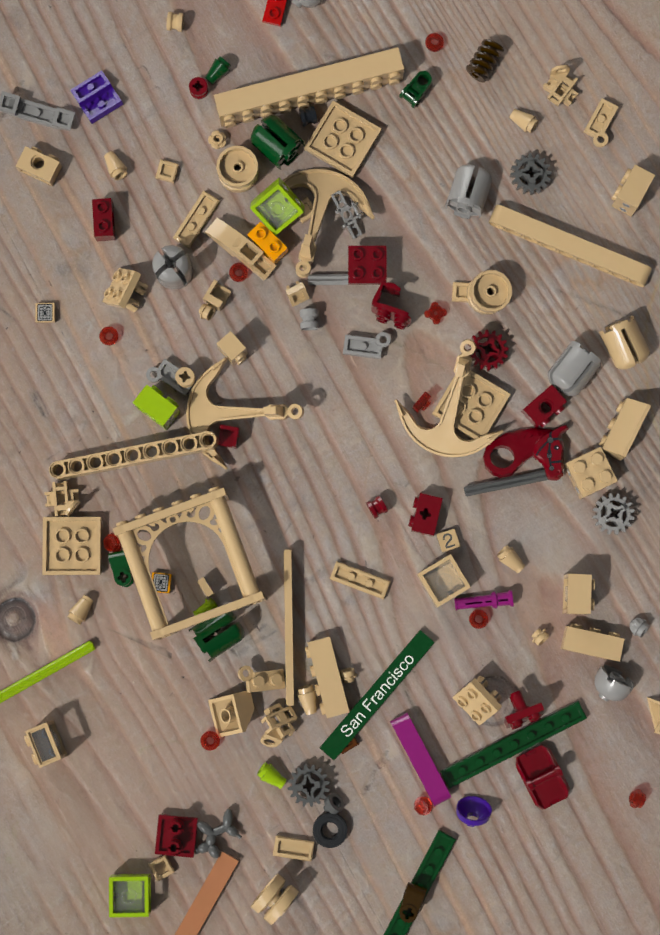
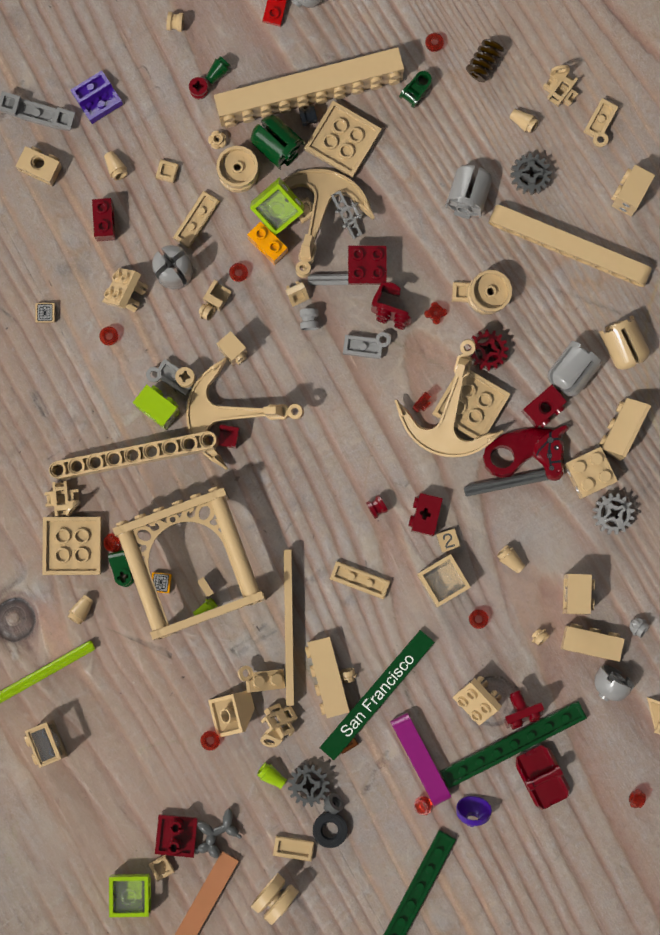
(222, 641): dark green cylinder -> none
(241, 248): tan slope -> none
(307, 697): tan cone -> none
(413, 899): dark brown piece -> none
(493, 600): magenta pin -> none

